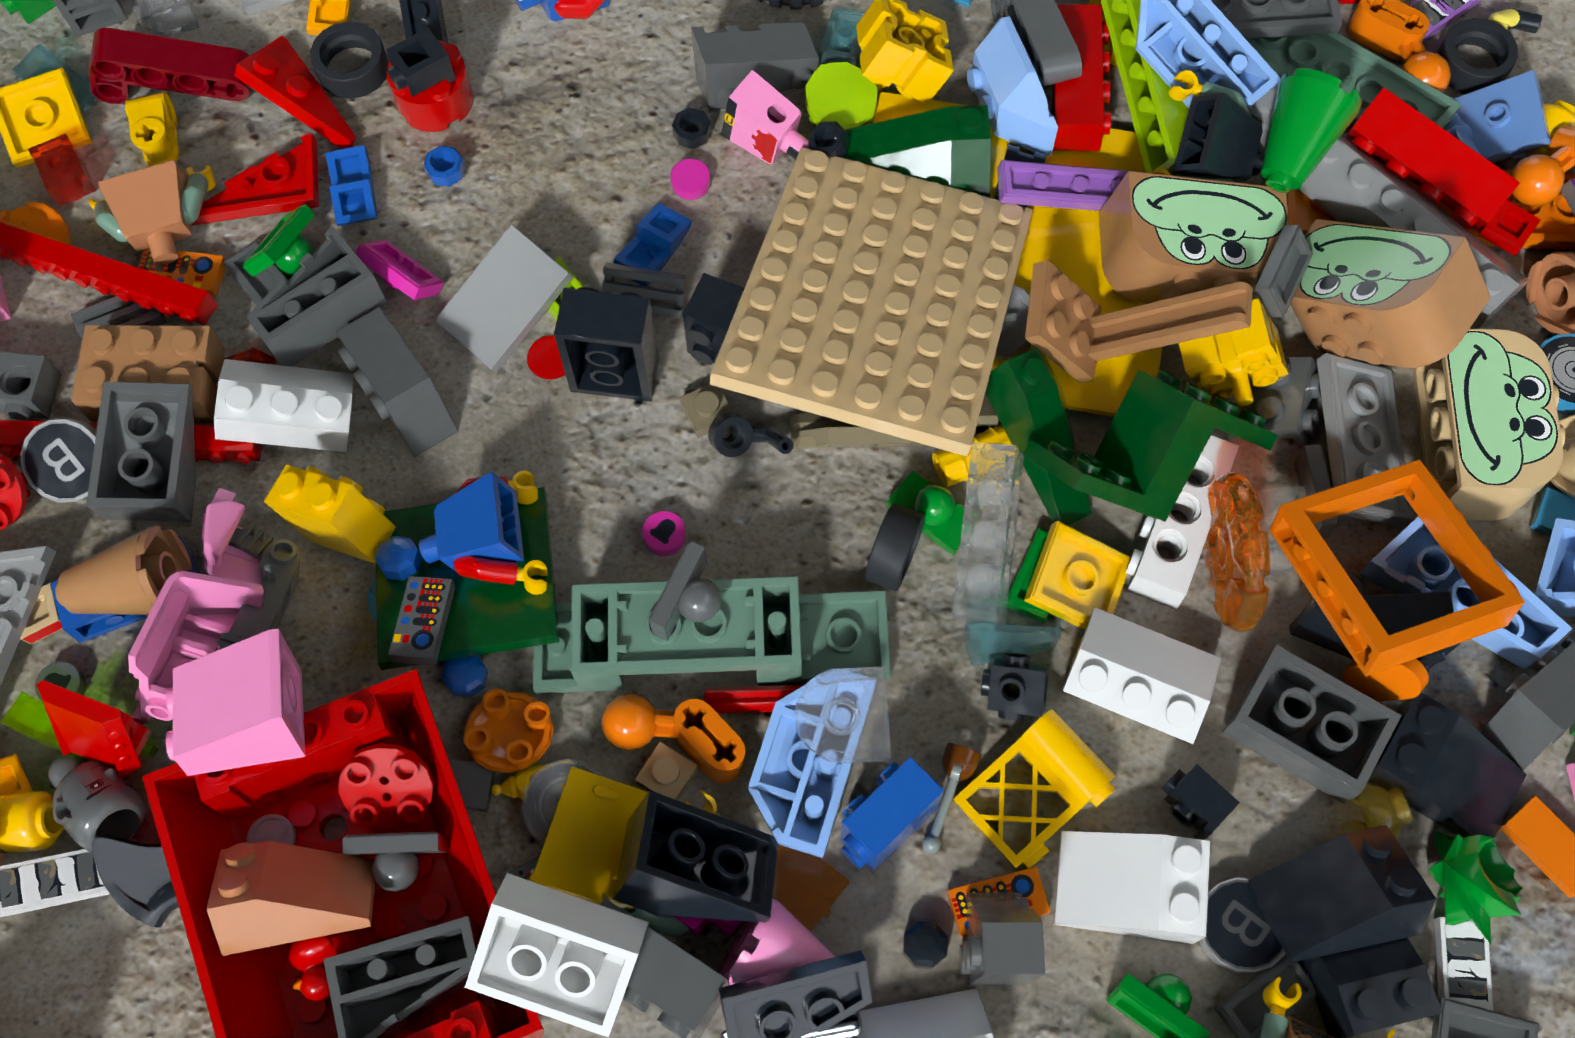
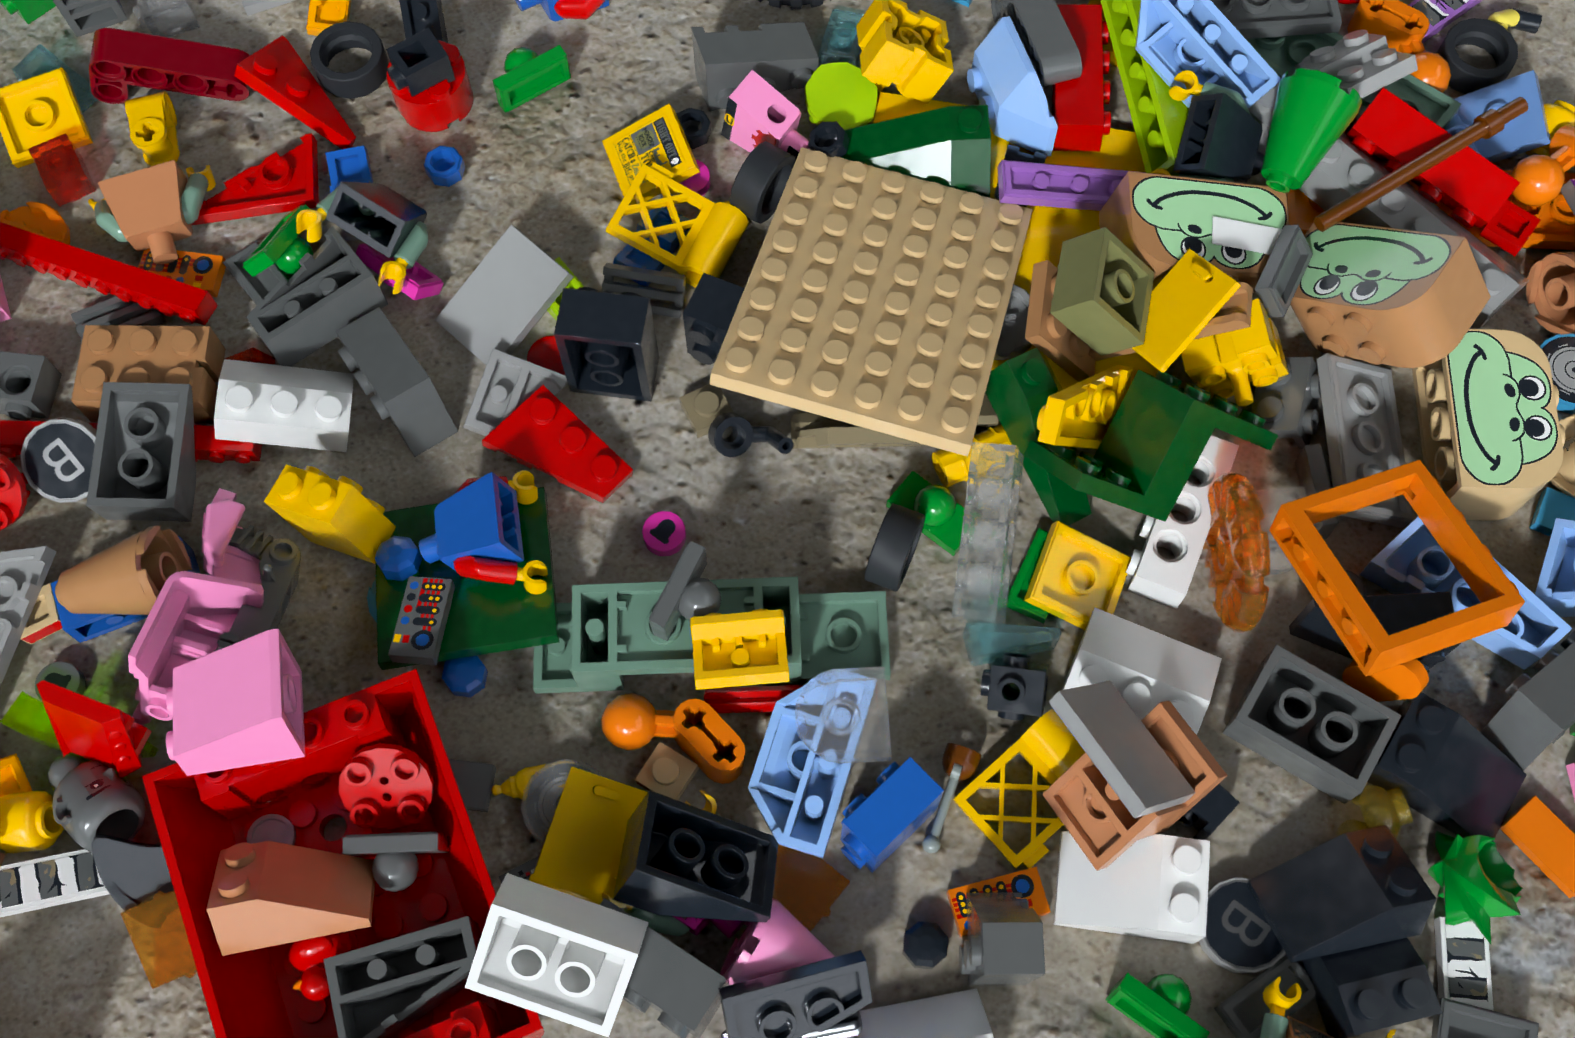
(160, 939): none -> clear orange piece
(378, 219): none -> black torso
(505, 387): none -> light grey wing
(508, 731): orange dish -> none
(530, 75): none -> green tile
(557, 442): none -> red wing
(650, 140): none -> yellow tile
(711, 234): none -> yellow piece
(739, 649): none -> yellow bracket
(761, 181): none -> black tyre
(1084, 410): none -> yellow wing
(1097, 814): none -> nougat bracket
(1102, 292): none -> olive brick
(1121, 748): none -> light grey tile
(1183, 307): none -> yellow container
(1244, 235): none -> white sticker
(1361, 62): none -> light grey plate
(1483, 127): none -> reddish brown bar

